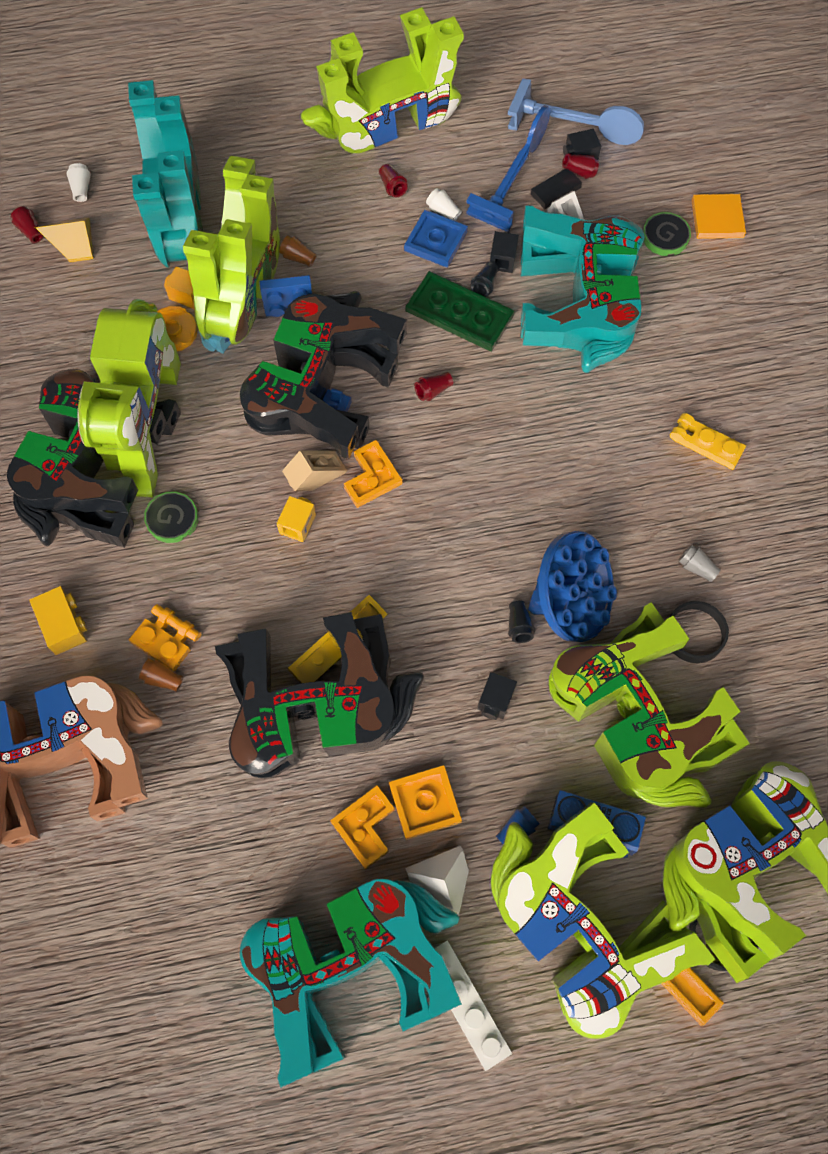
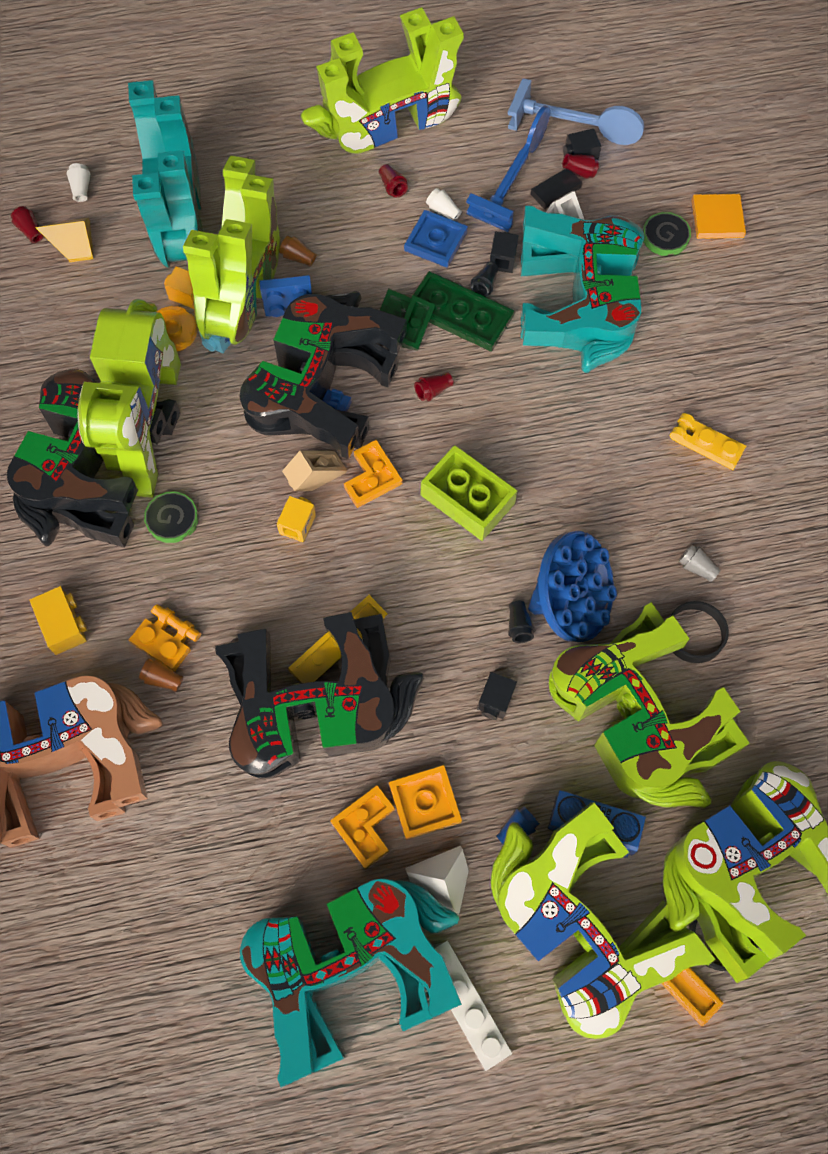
(414, 310): none -> dark green slope
(468, 492): none -> lime brick

